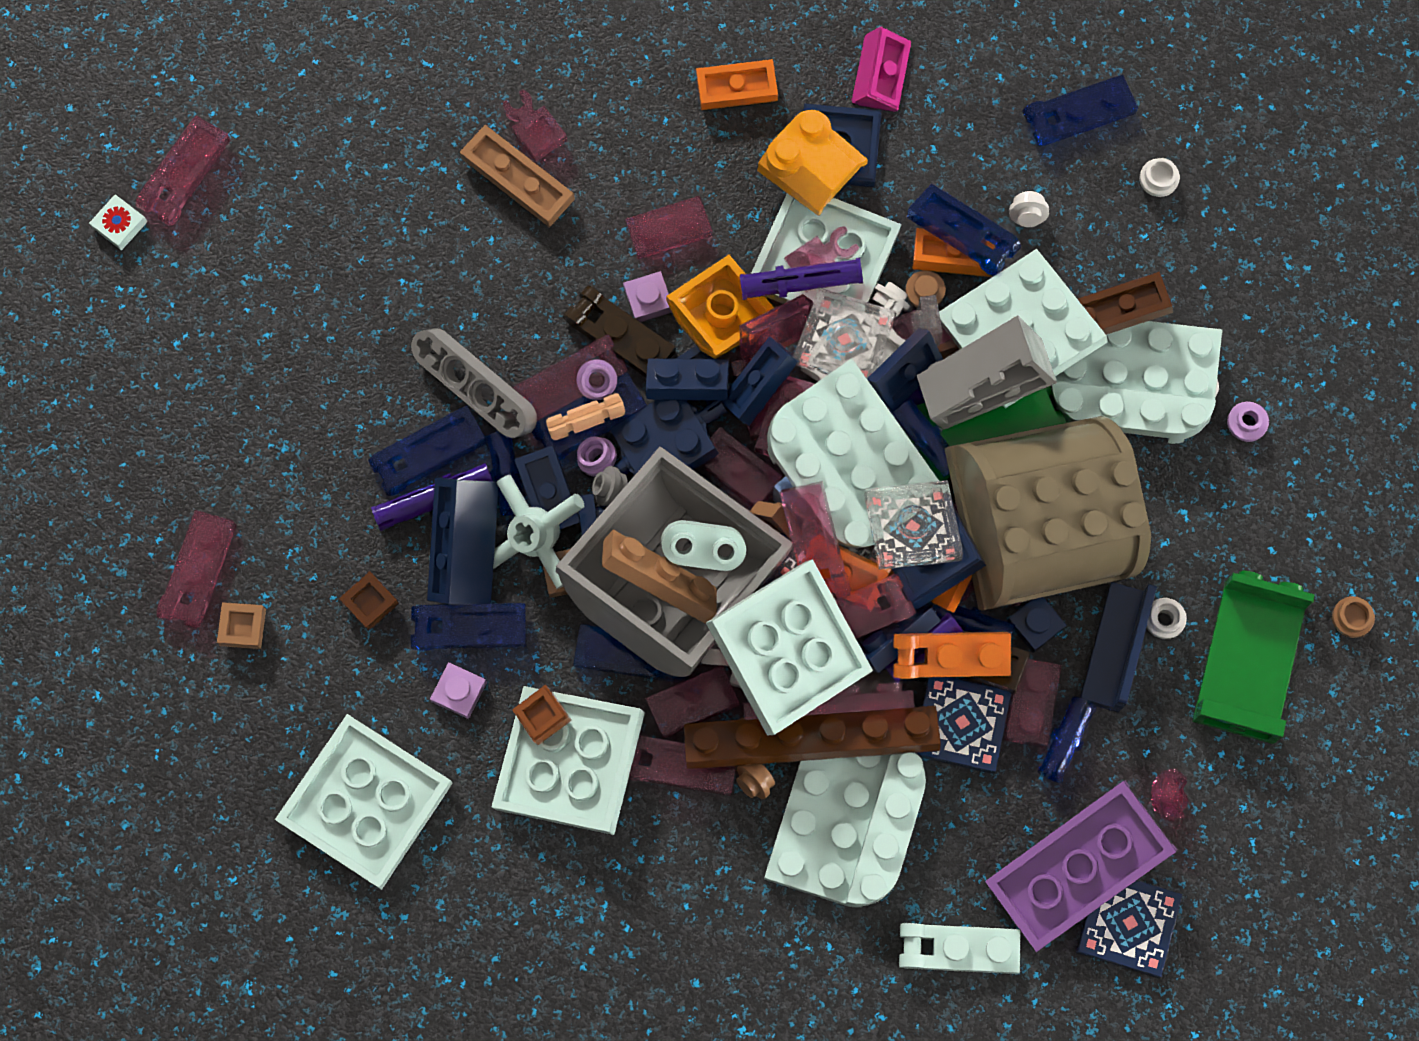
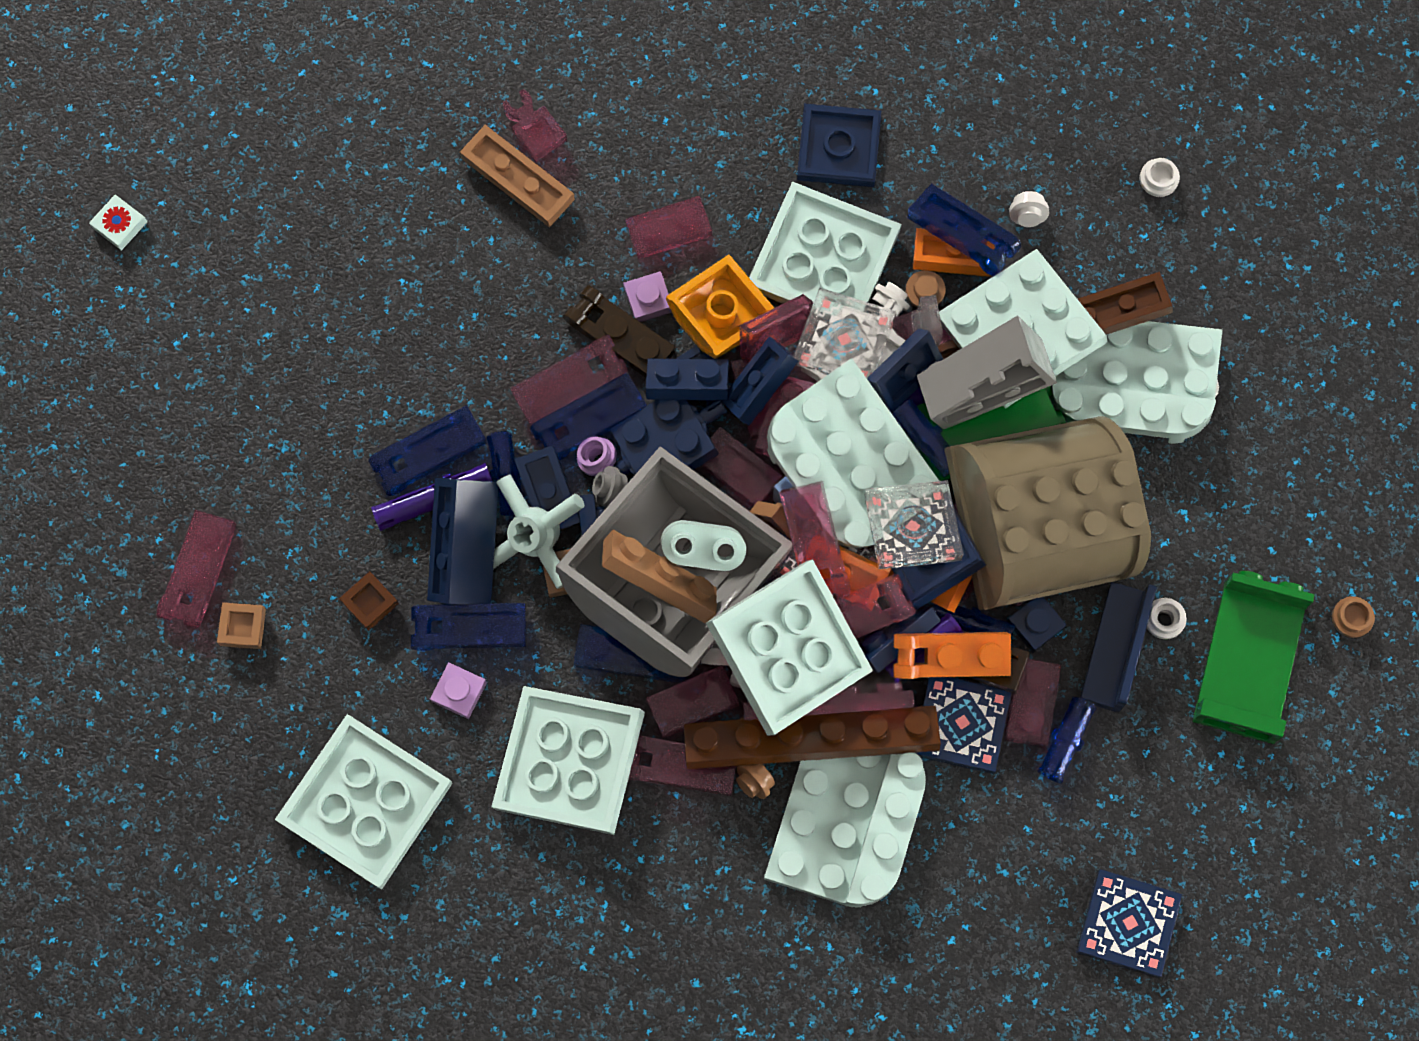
(182, 170): clear pink plate -> none
(471, 387): light grey beam -> none
(541, 714): dark orange tile -> none
(585, 416): light nougat axle -> none
(601, 391): lavender plate -> none
(737, 84): orange plate -> none
(801, 278): dark purple pin -> none
(810, 160): light orange slope -> none
(816, 253): clear pink plate -> none
(881, 70): dark pink slope -> none
(961, 948): light aqua plate -> none
(1080, 866): medium lavender plate -> none
(1081, 110): clear blue plate -> none
(1169, 794): clear pink plate -> none
(1240, 429): lavender plate -> none

